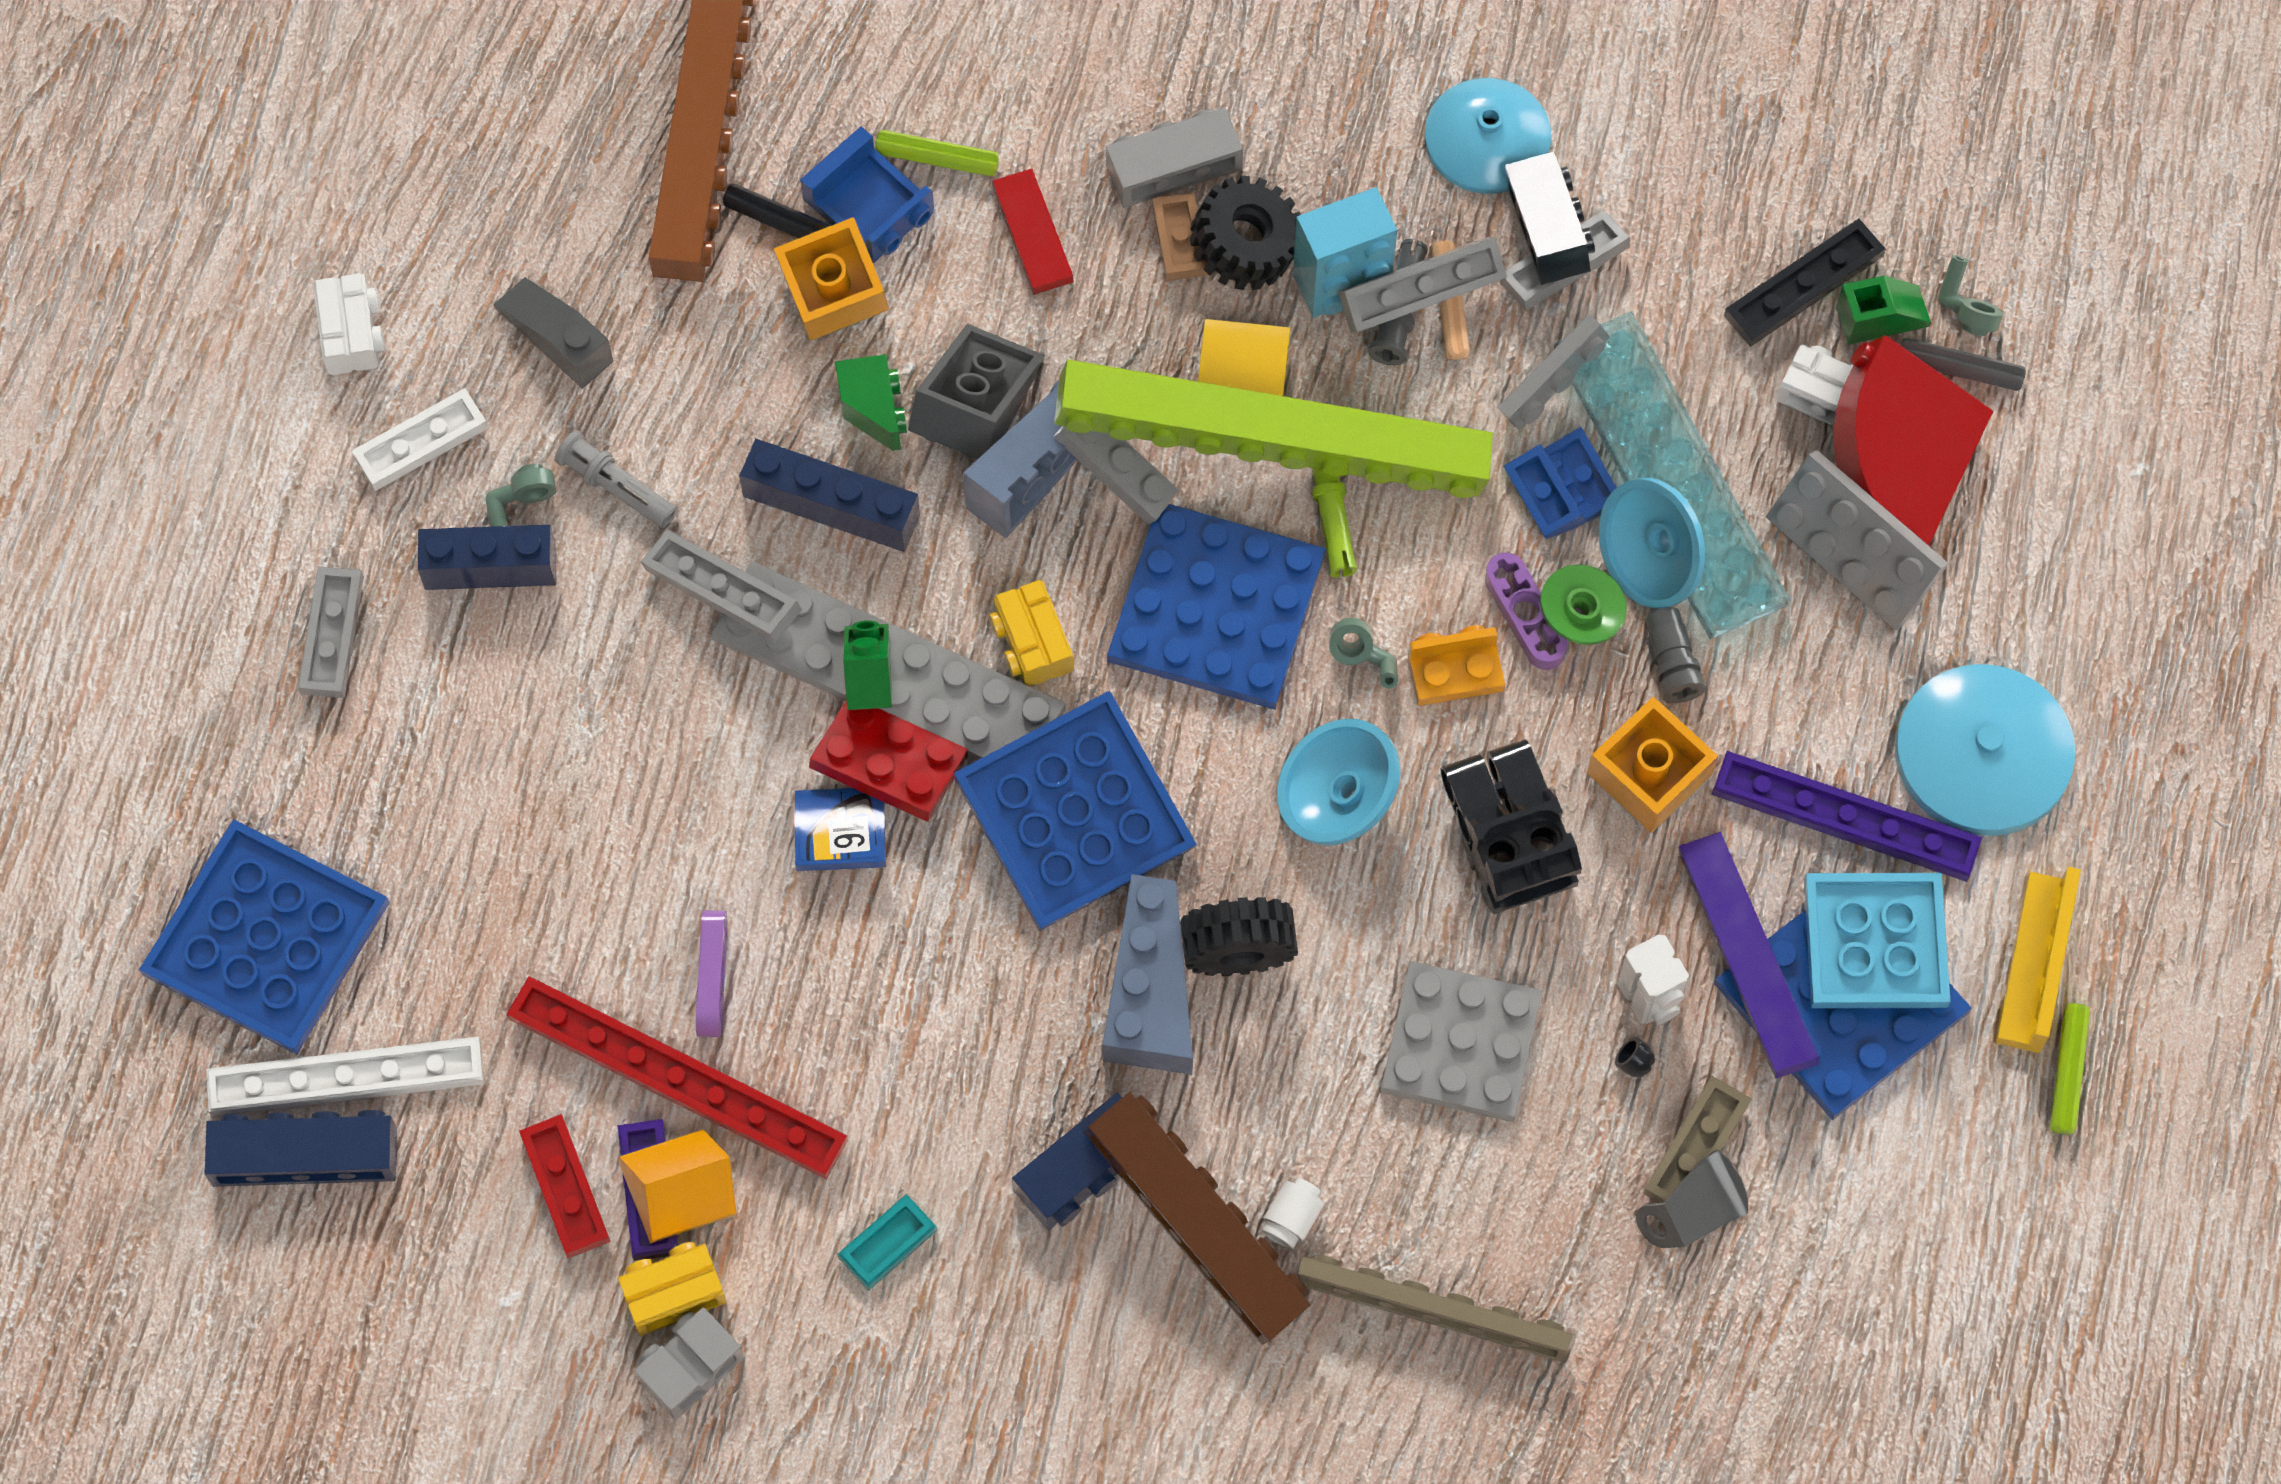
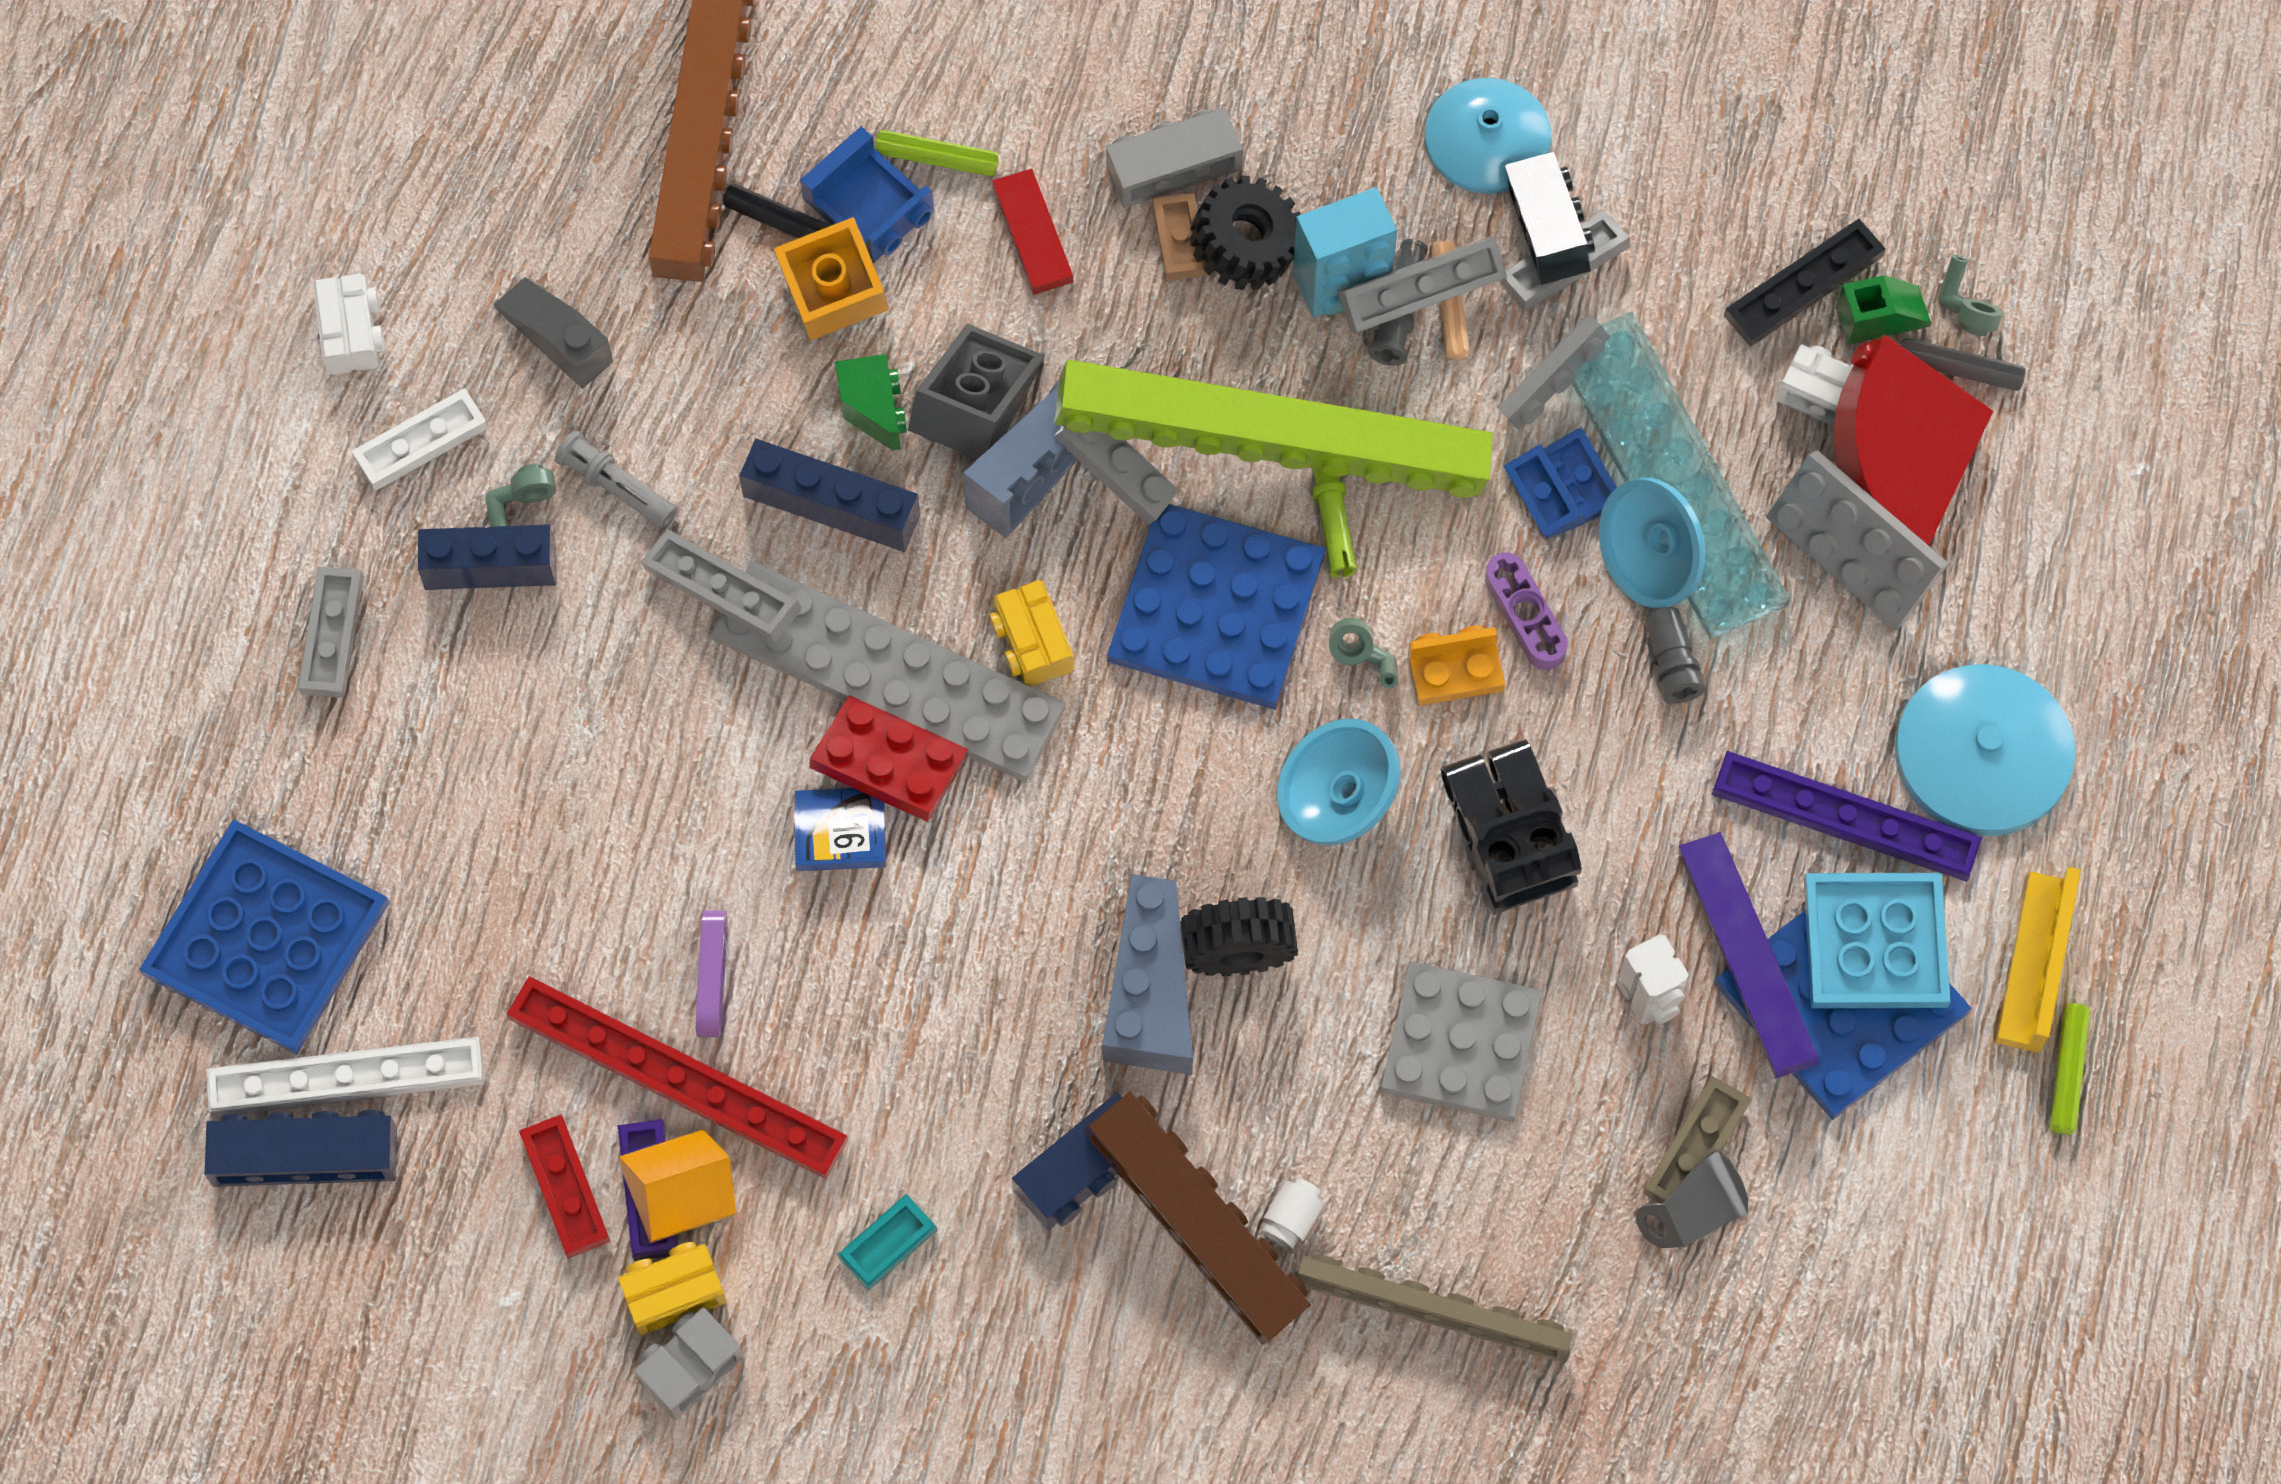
(867, 665): green slope -> none
(1074, 810): blue plate -> none
(1244, 356): yellow slope -> none
(1593, 593): bright green dish -> none
(1635, 1057): black hinge -> none
(1652, 764): light orange brick -> none

